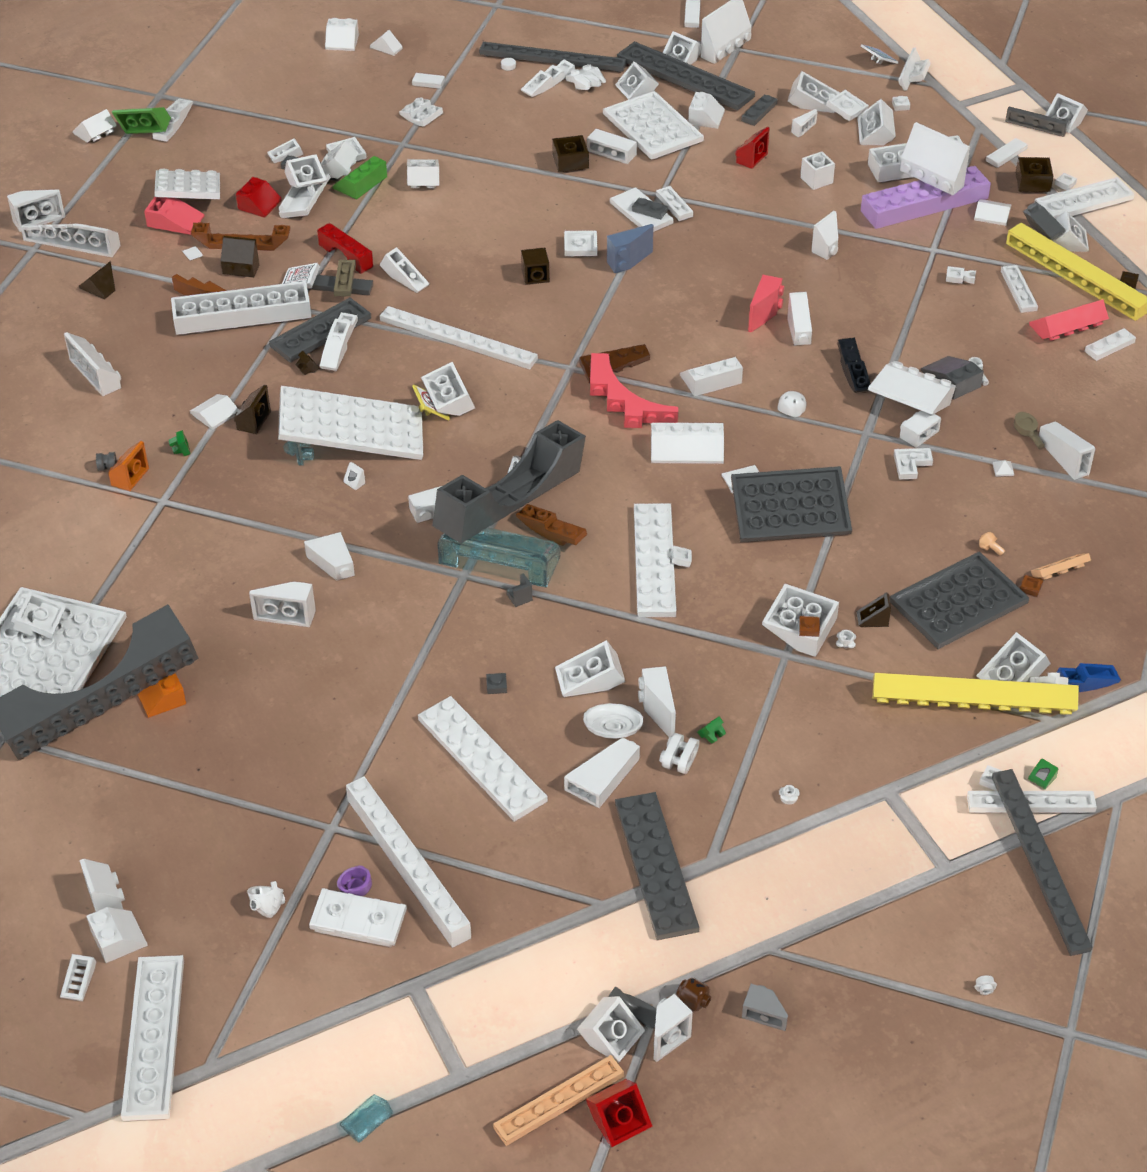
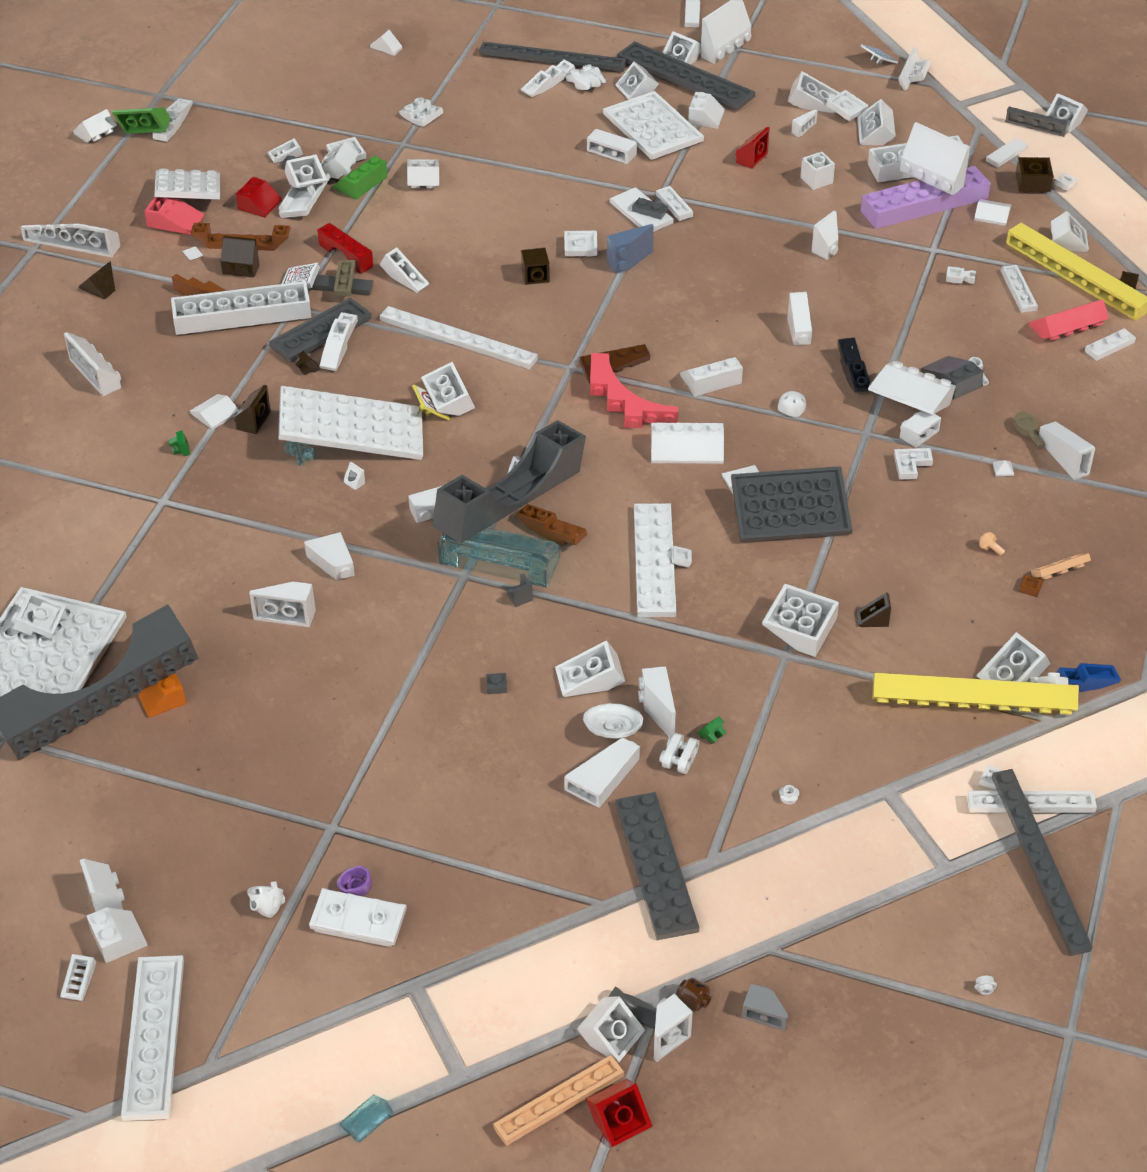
(35, 207): white slope -> none
(105, 461): dark grey wheel -> none
(129, 467): orange slope -> none
(341, 34): white slope -> none
(409, 862): white brick -> none
(428, 80): white tile -> none
(483, 758): white plate -> none
(508, 64): white tile -> none
(570, 153): dark brown brick -> none
(759, 110): dark grey plate -> none
(765, 301): coral slope -> none
(809, 626): dark orange plate -> none
(846, 639): white plate -> none
(901, 103): white plate -> none
(958, 600): dark grey plate -> none
(1043, 221): dark grey slope -> none
(1043, 774): green slope -> none
(1087, 197): white plate -> none

